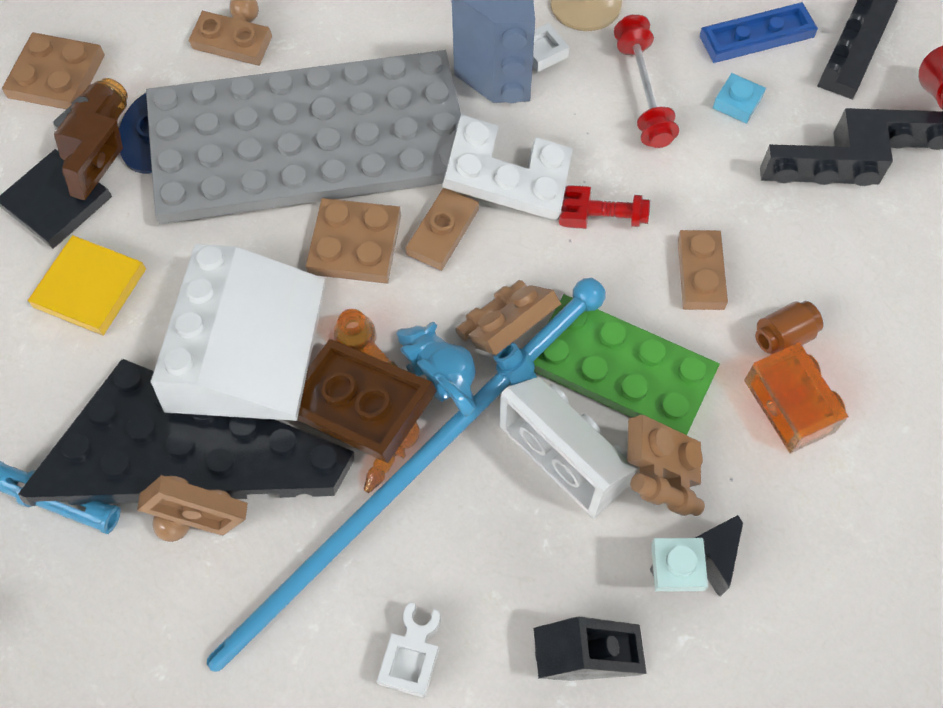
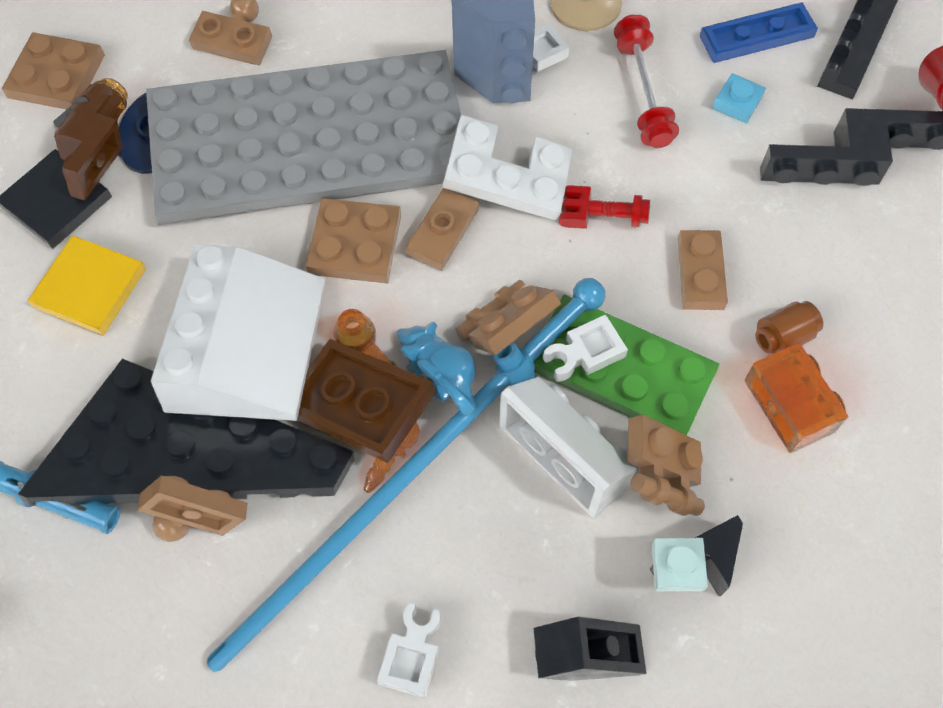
(590, 346): none -> white plate

